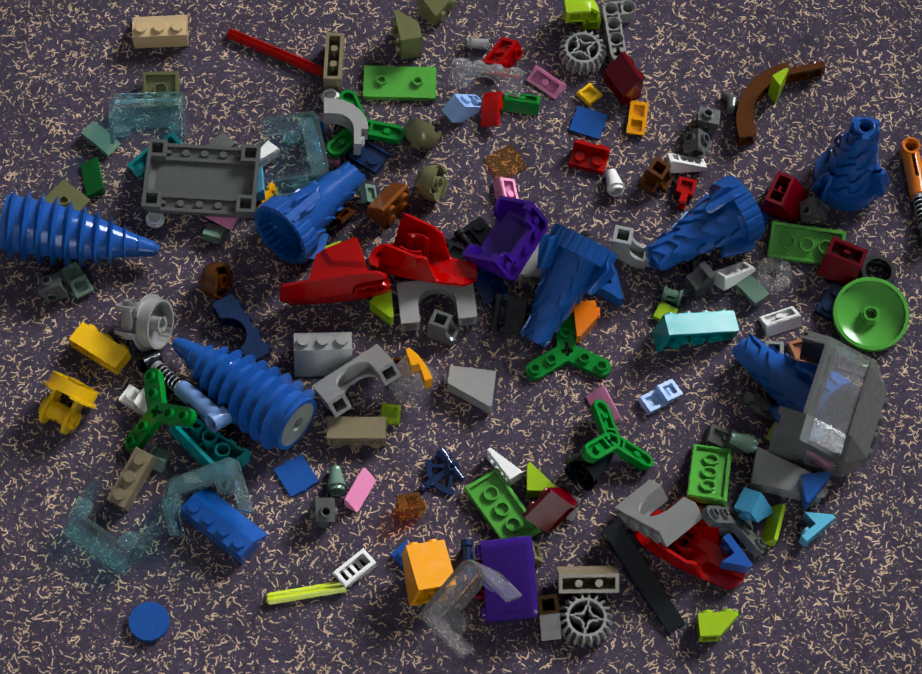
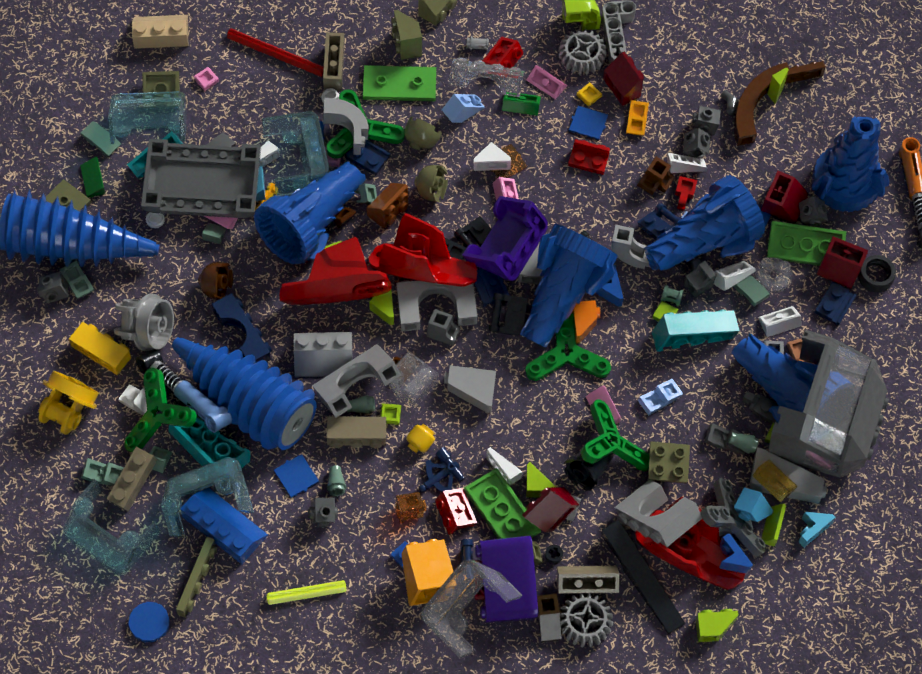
(103, 473): none -> sand green slope
(194, 583): none -> olive plate
(206, 78): none -> bright pink tile
(359, 490): bright pink slope -> none
(363, 404): none -> sand green cone
(367, 559): white slope -> none
(416, 364): light orange slope -> none
(420, 438): none -> yellow head
(455, 510): none -> red bracket
(490, 109): red slope -> none
(492, 159): none -> white slope
(559, 552): none -> black bush
(614, 183): white cone -> none
(654, 225): none -> dark blue plate
(668, 462): none -> olive bracket
(709, 475): bright green plate -> none
(774, 480): none -> clear yellow slope
(811, 485): blue slope -> none
(870, 314): bright green dish -> none

